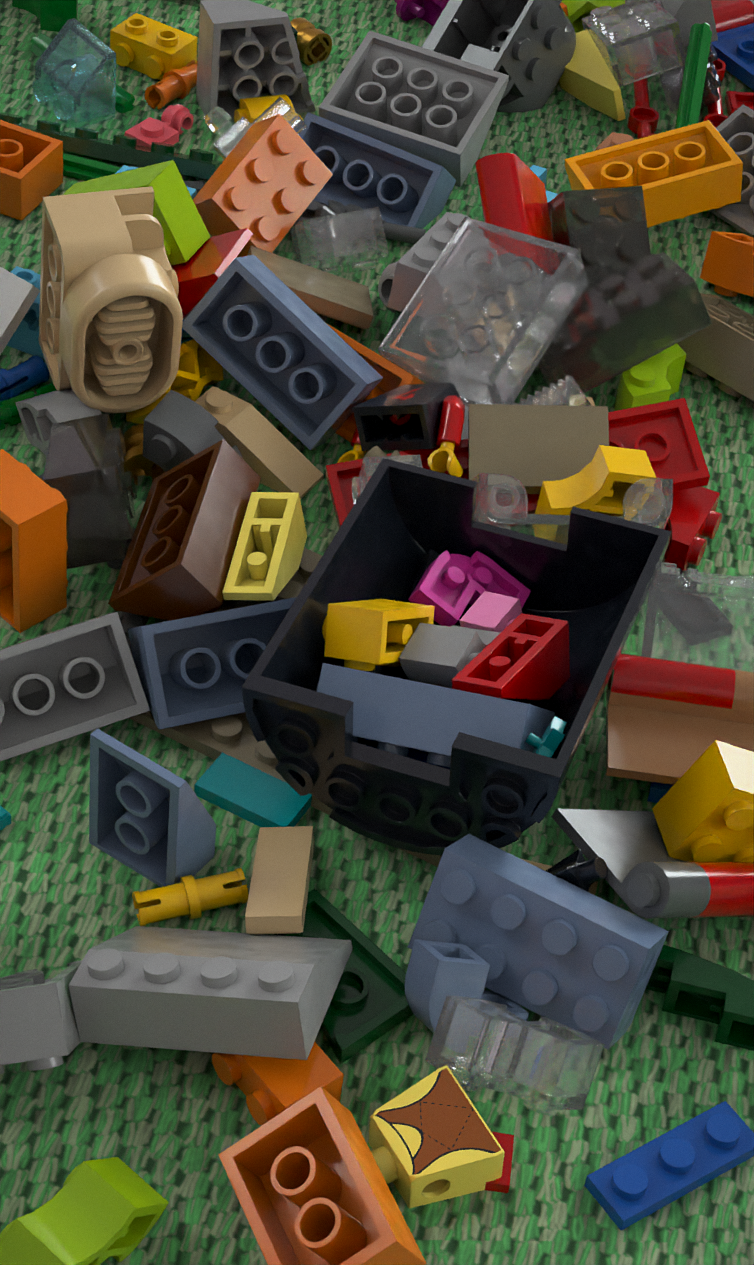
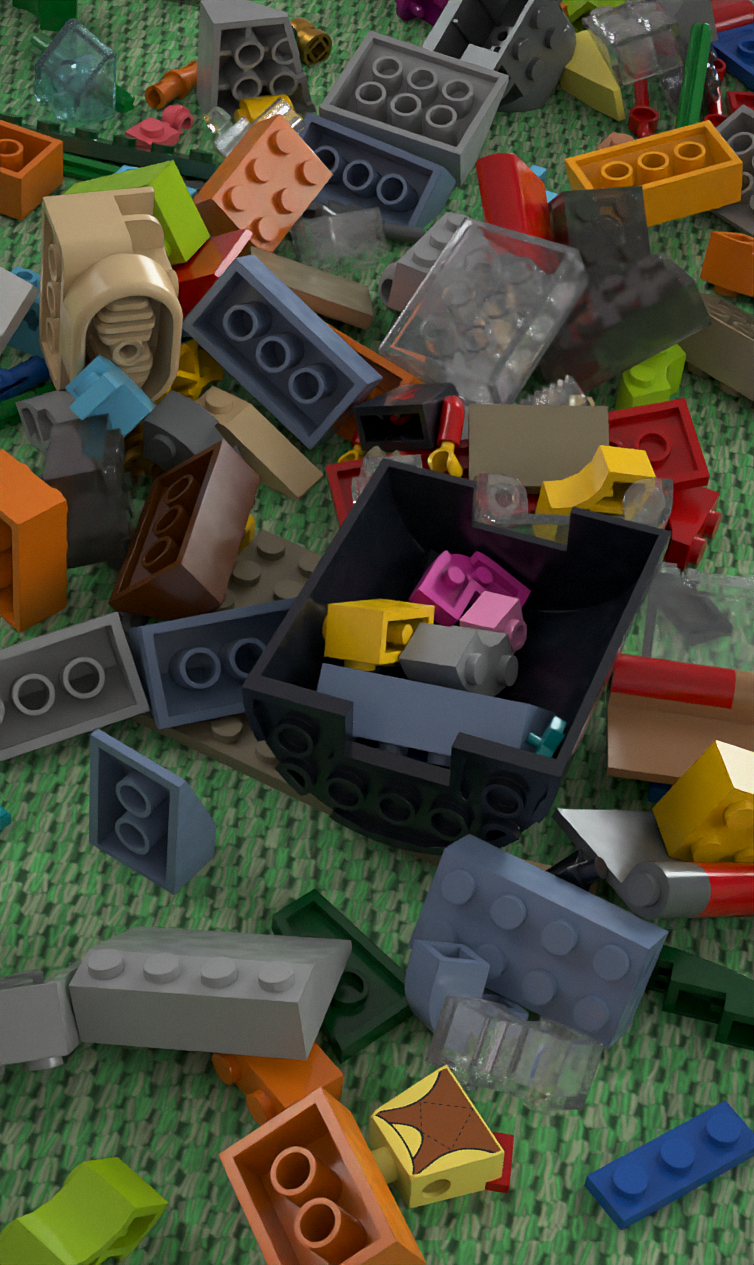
(108, 389): none -> medium azure brick
(151, 46): yellow brick -> none
(190, 897): yellow pin -> none
(251, 793): teal tile -> none
(267, 547): light yellow slope -> none
(280, 880): tan tile -> none
(522, 662): red slope -> none

